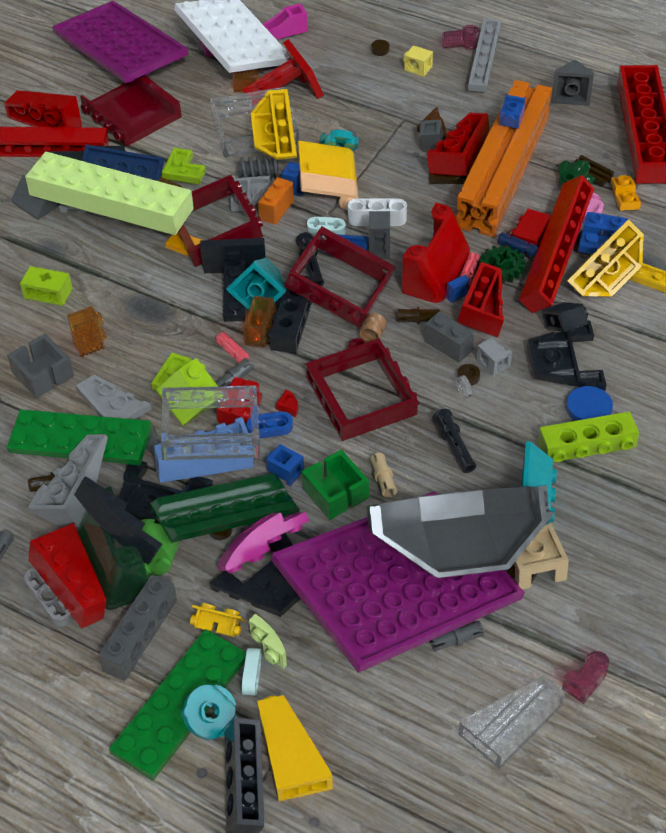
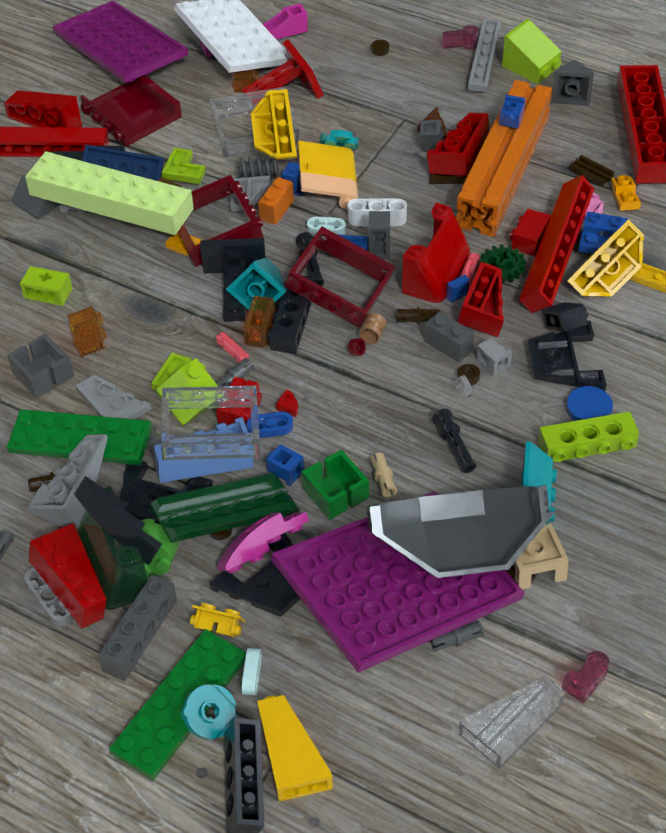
(272, 646): yellowish green slope -> none
(350, 358): dark red window -> none
(418, 60): light yellow brick -> none
(517, 243): dark blue axle -> none
(530, 52): none -> lime slope
(570, 171): dark green plate -> none

